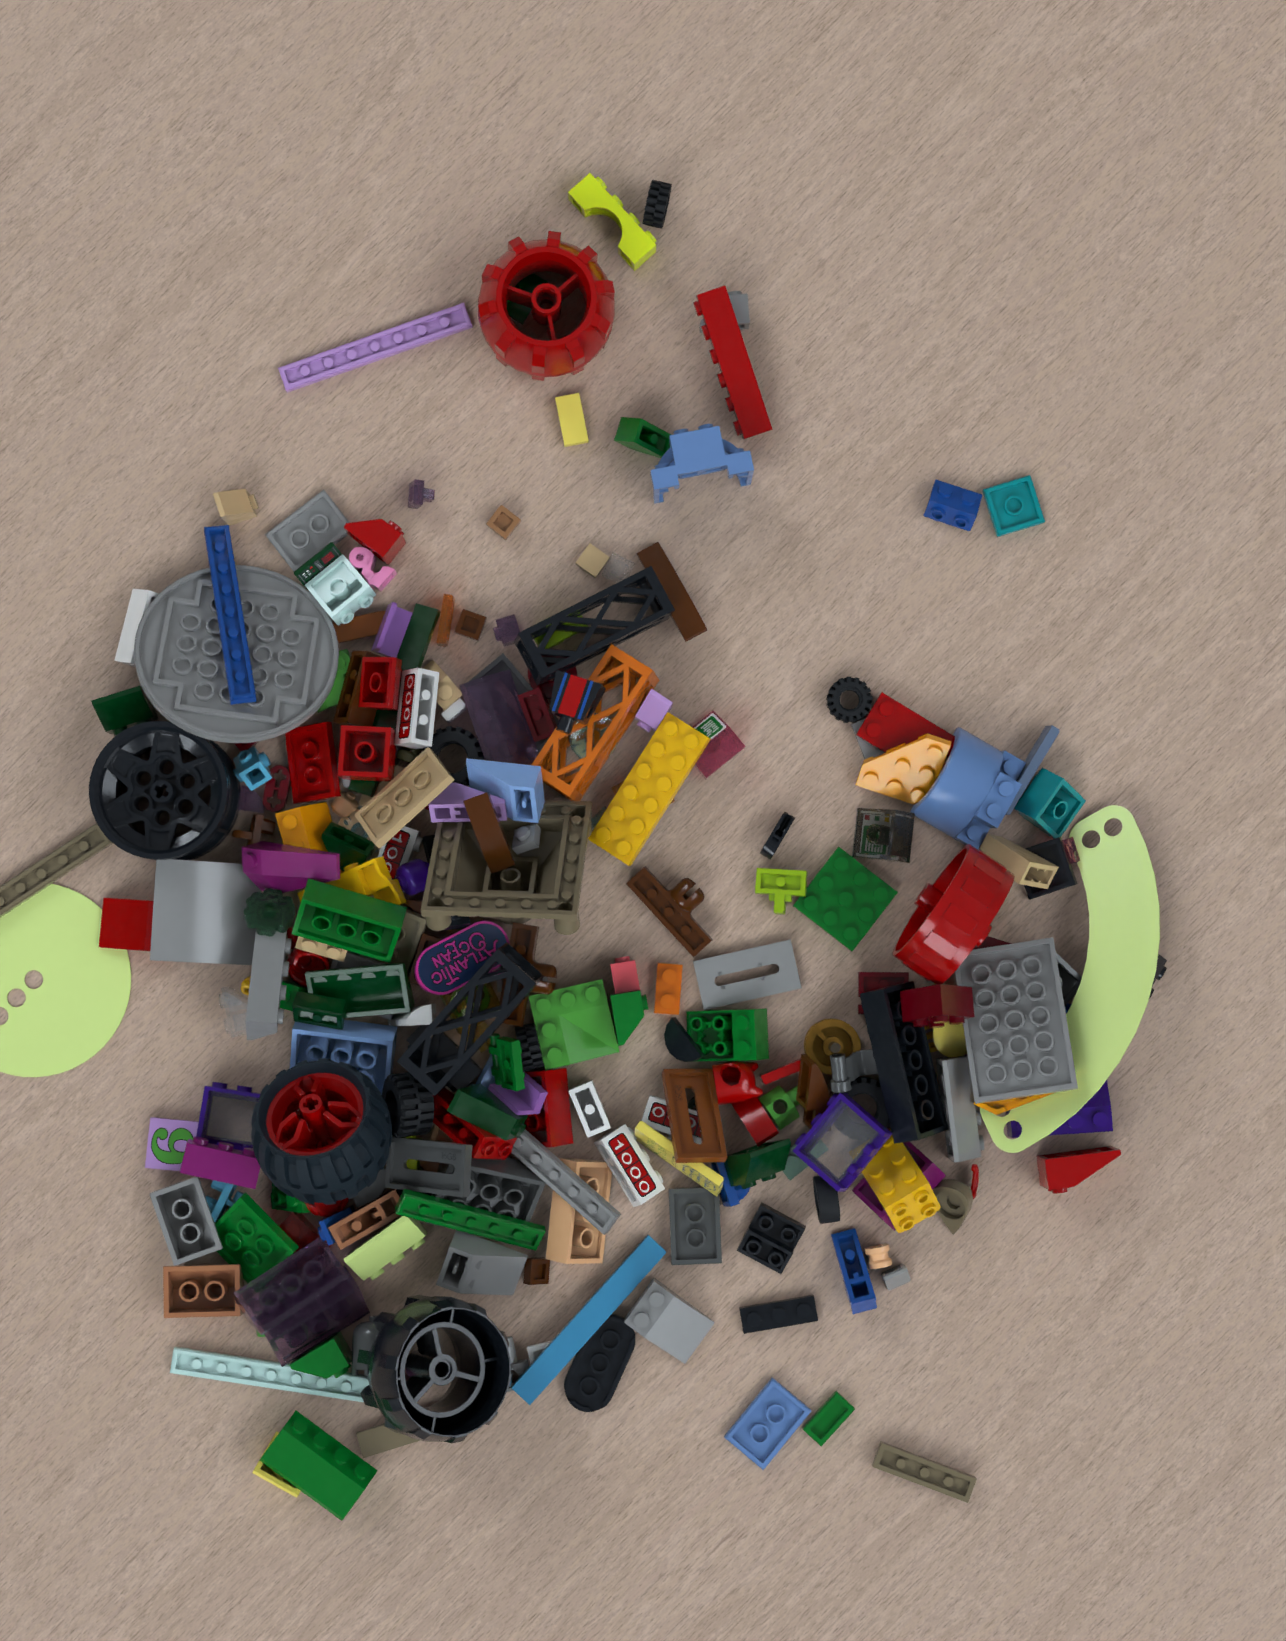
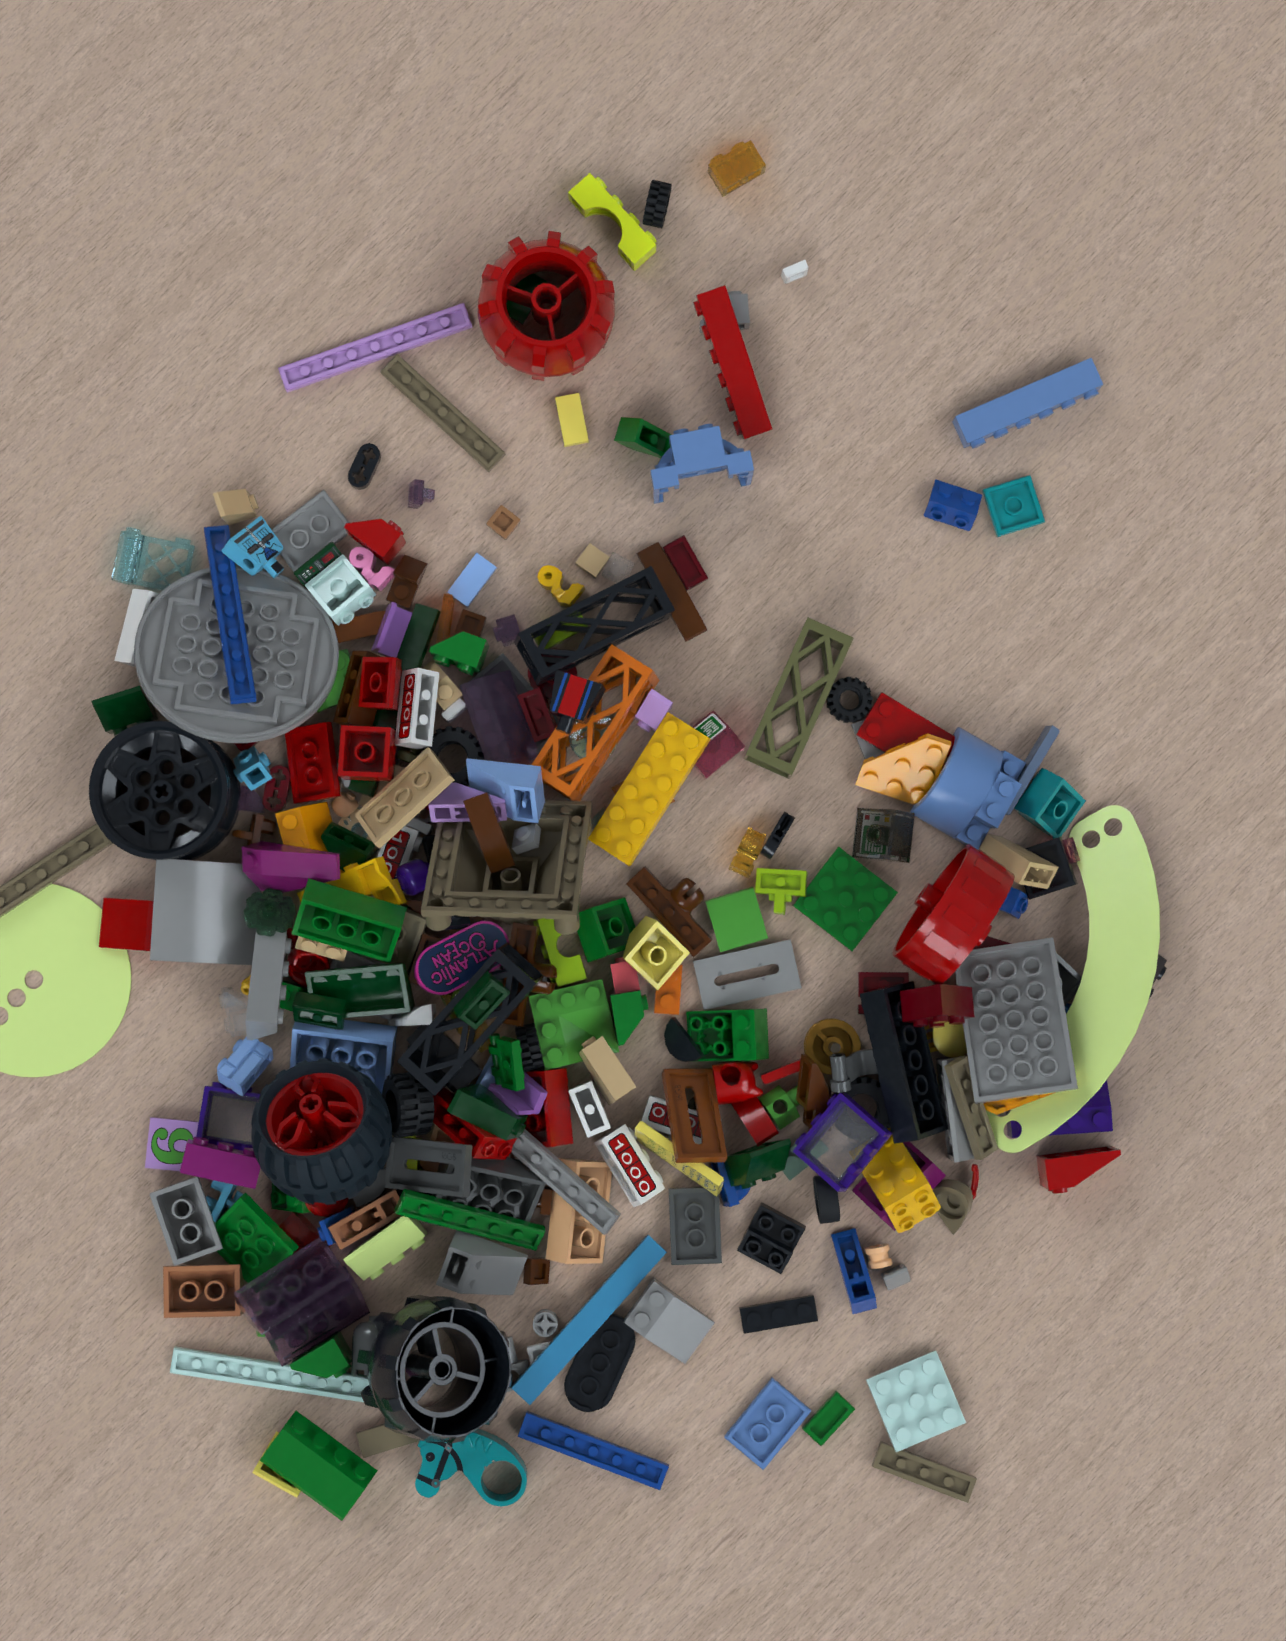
(132, 556): none -> clear light blue piece
(244, 1065): none -> light blue brick
(255, 549): none -> medium azure torso
(370, 468): none -> black beam
(406, 581): none -> reddish brown slope
(421, 824): none -> light grey tile
(443, 413): none -> dark tan tile
(463, 651): none -> green slope
(470, 1456): none -> teal animal
(472, 580): none -> light blue tile
(481, 1000): none -> dark green slope
(545, 1201): none -> reddish brown plate
(545, 1327): none -> light grey wheel
(552, 579): none -> yellow leg
(568, 968): none -> lime arch
(593, 1450): none -> blue plate
(605, 929): none -> green slope
(606, 1069): none -> tan slope
(654, 952): none -> light yellow slope
(685, 563): none -> dark red tile
(736, 167): none -> clear yellow brick
(736, 919): none -> bright green slope
(747, 852): none -> clear yellow leg
(794, 272): none -> white tile
(825, 639): none -> olive piece
(915, 1401): none -> light aqua plate
(972, 1115): none -> dark tan plate
(1015, 903): none -> blue bracket
(1028, 403): none -> medium blue brick

